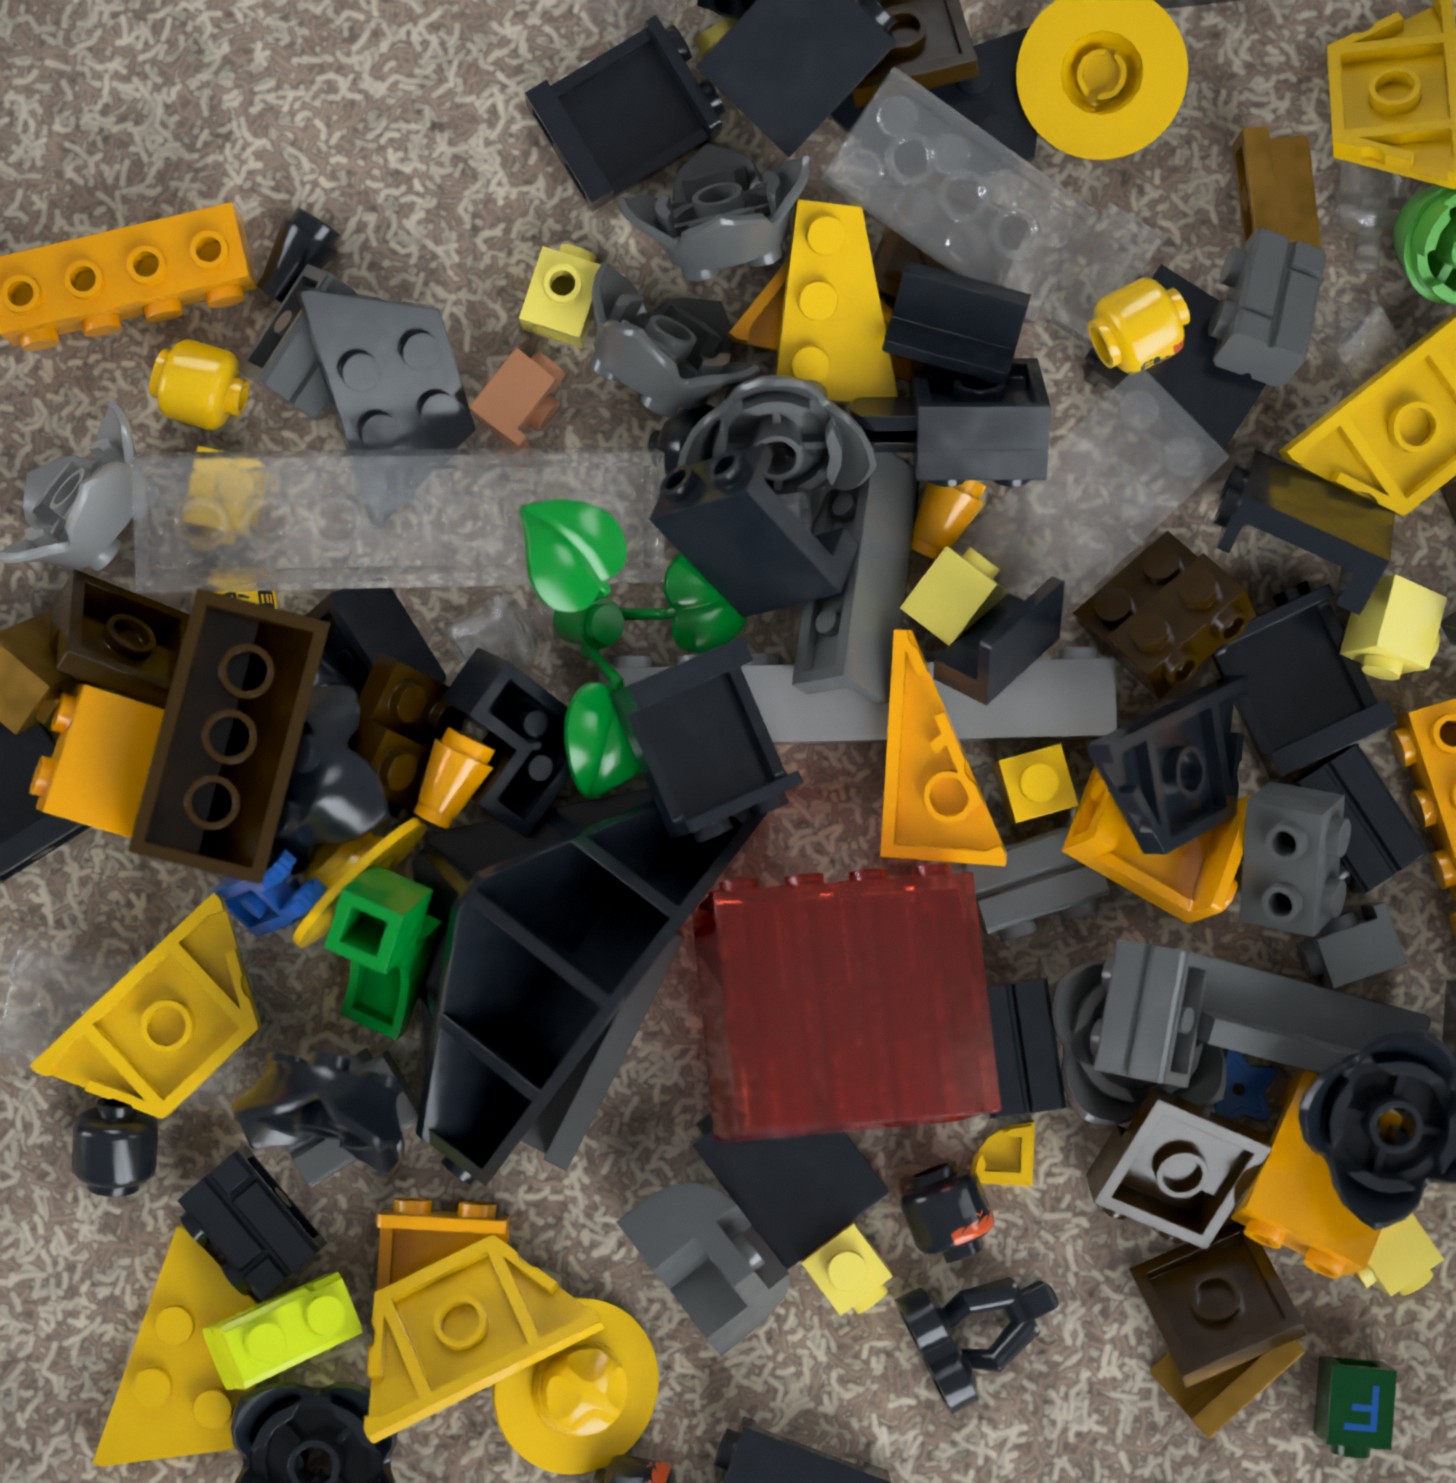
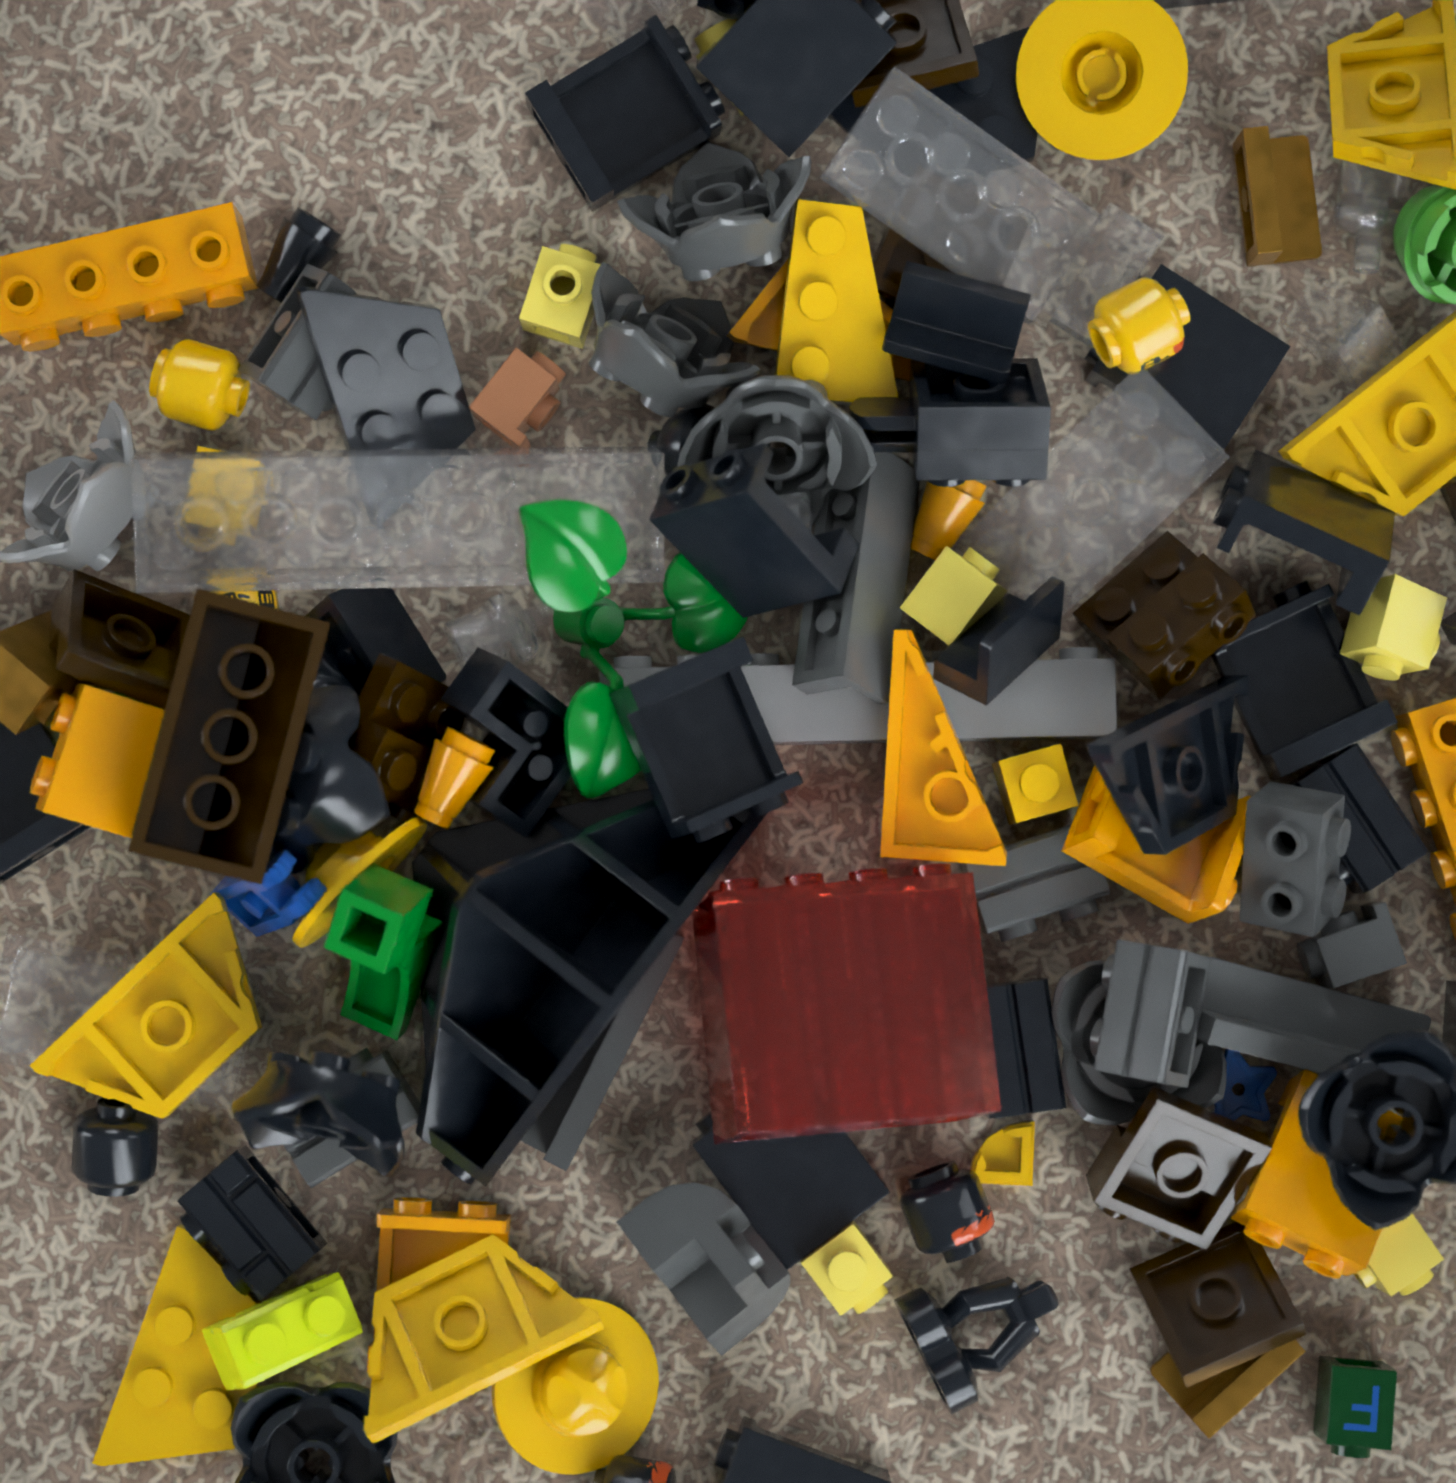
(1268, 307): dark grey brick -> none

